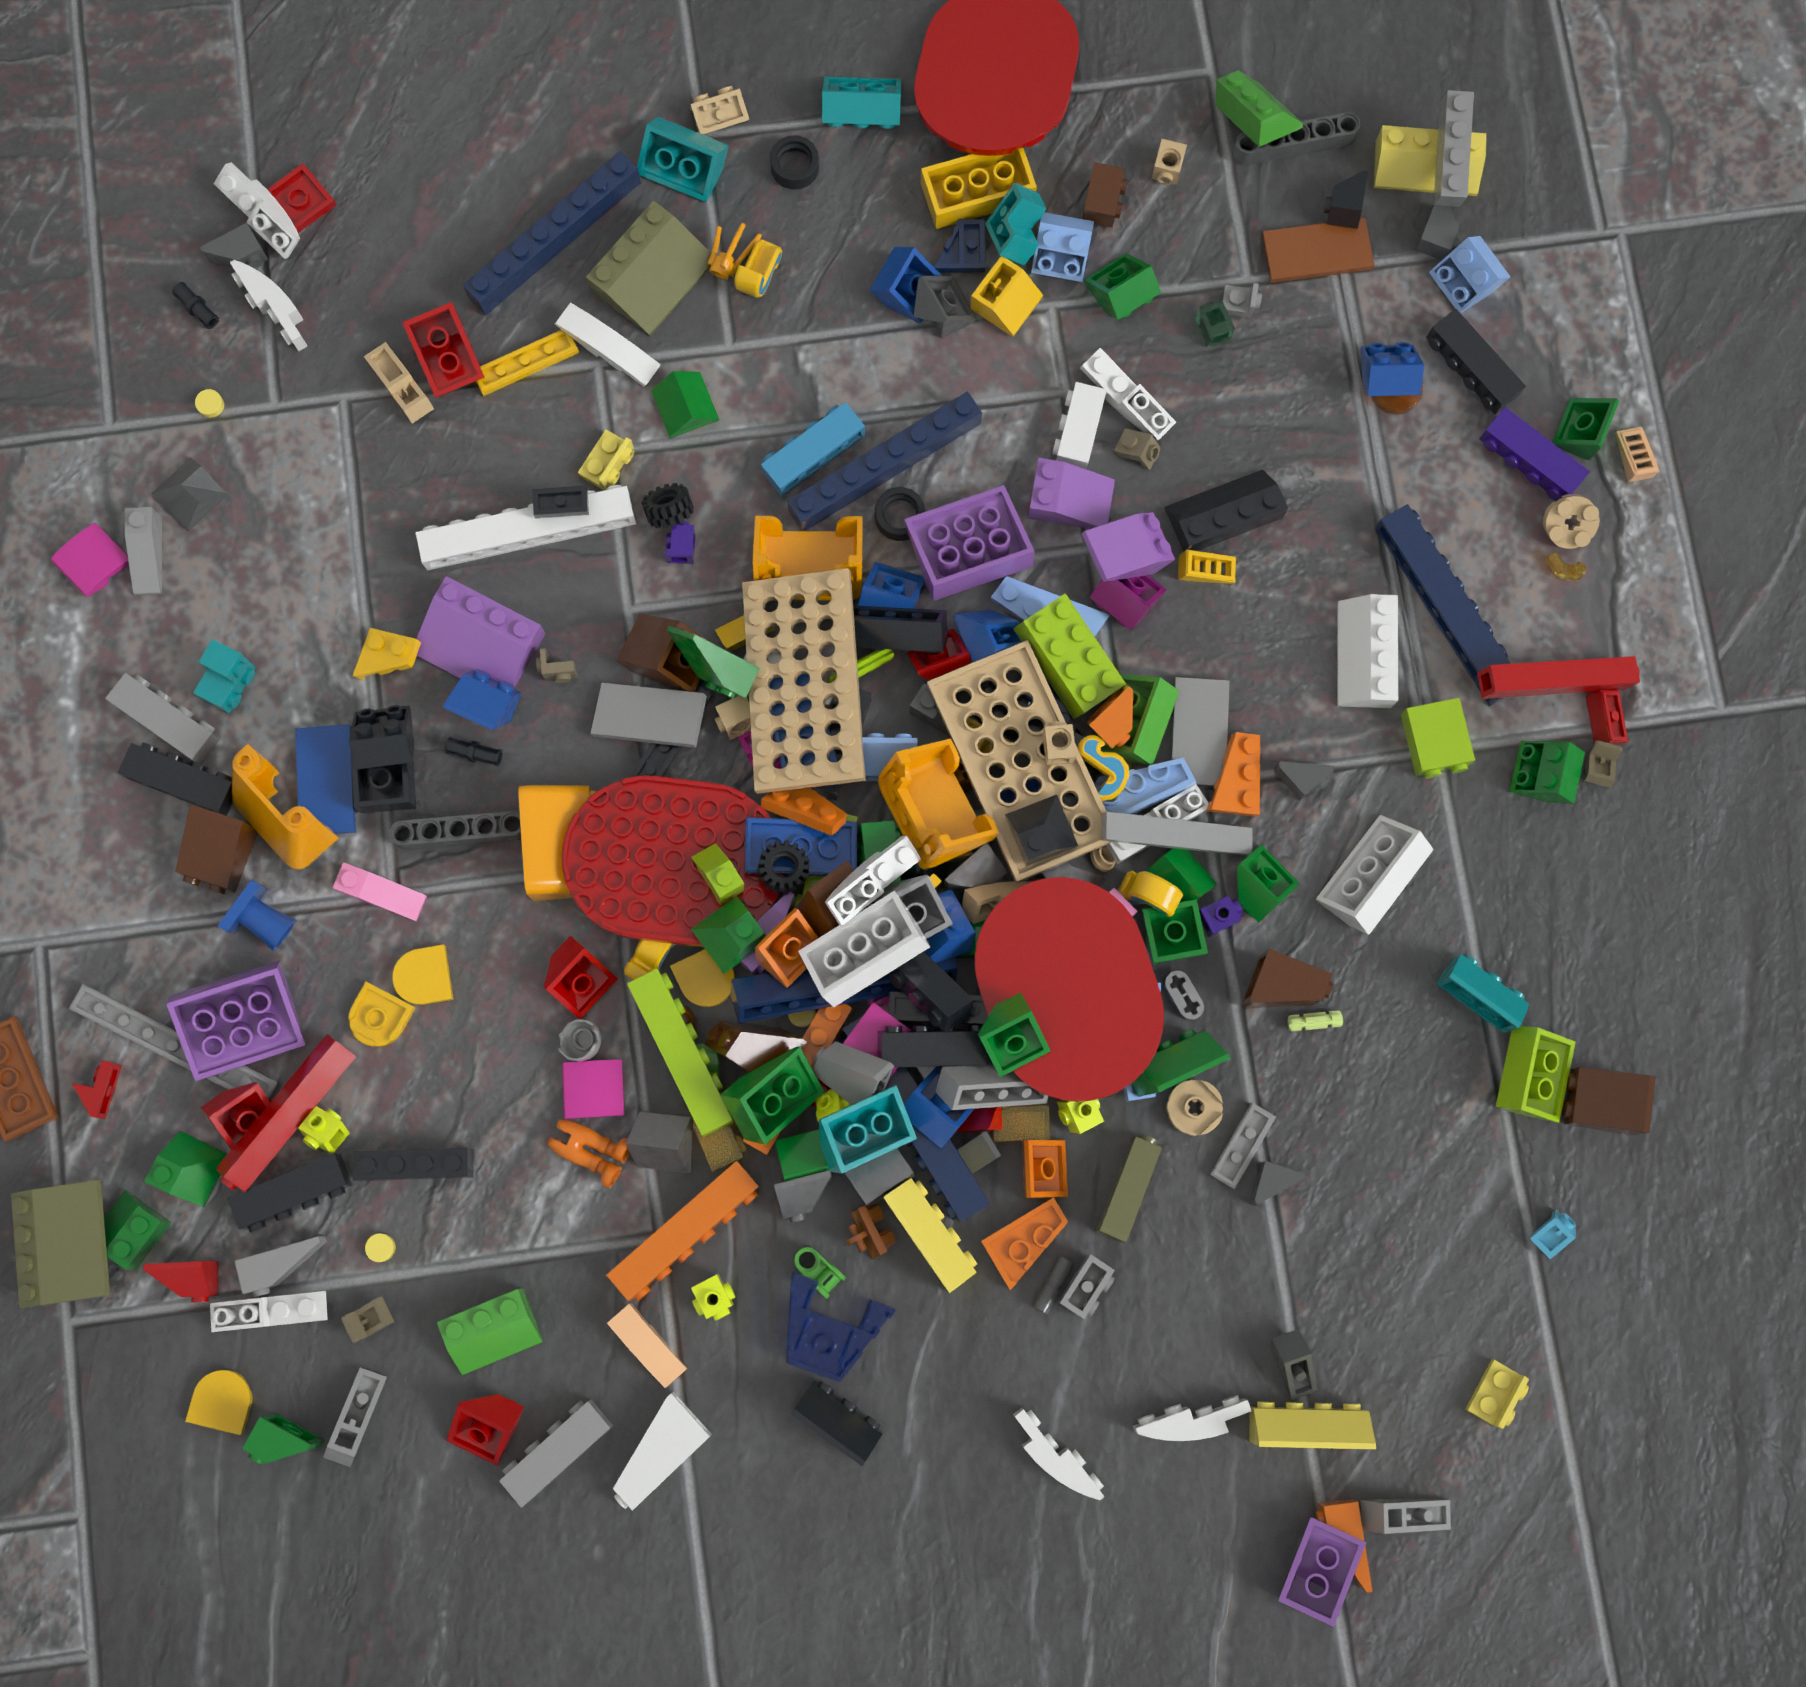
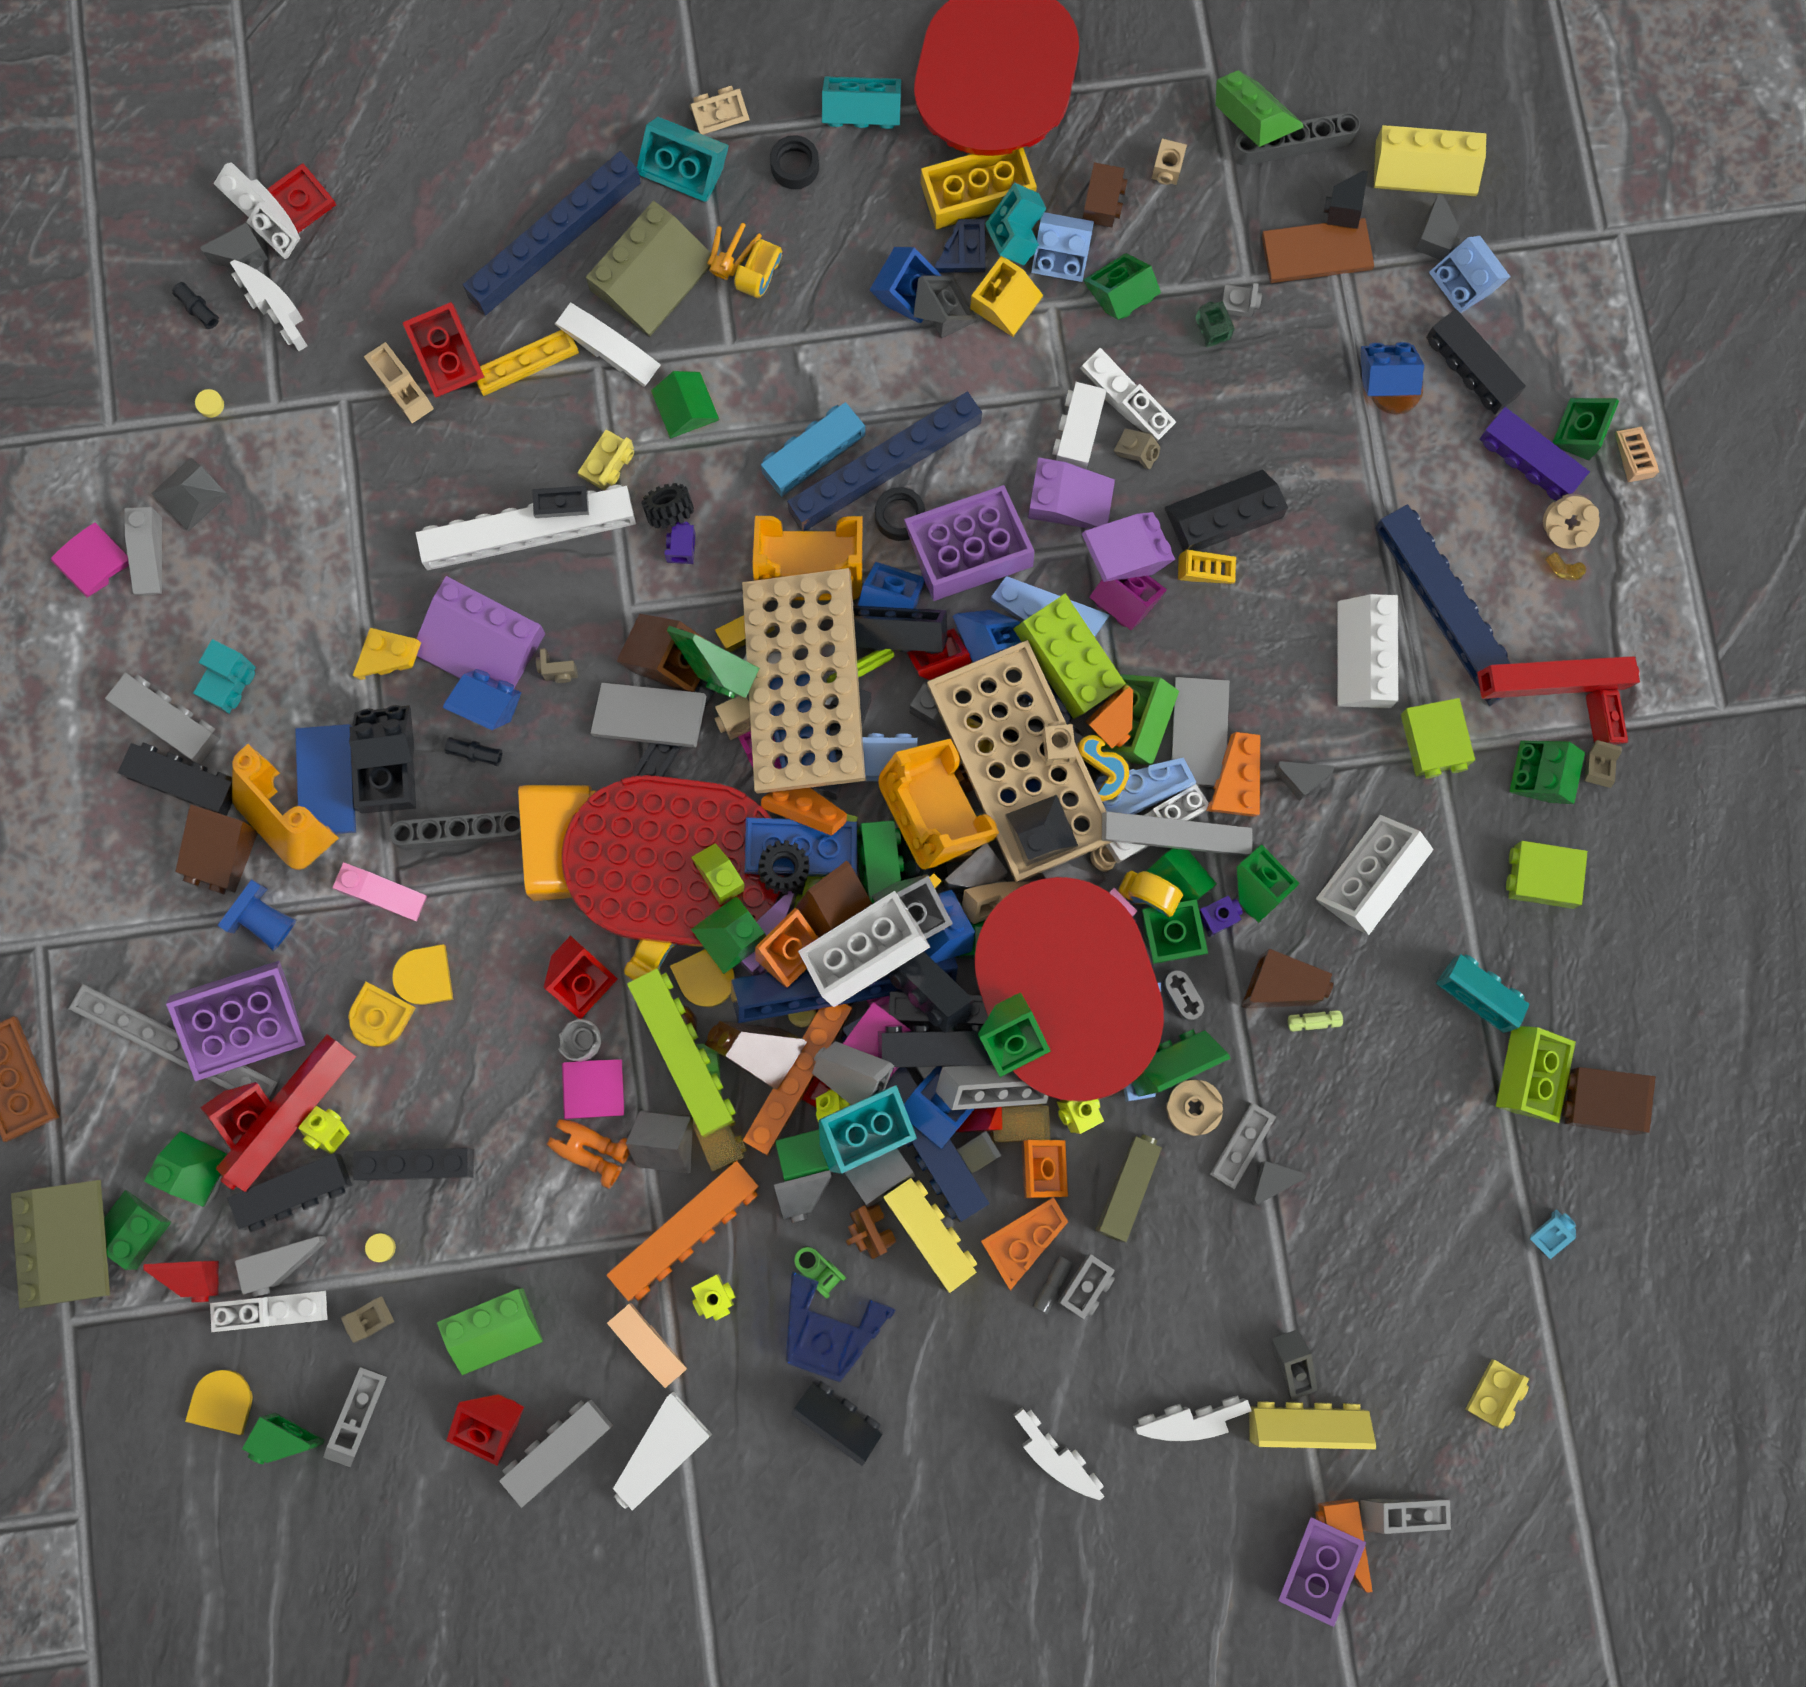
(98, 1098): red slope -> none
(772, 1096): green slope -> none
(870, 879): white slope -> none
(1453, 148): light grey brick -> none
(1547, 874): none -> lime brick

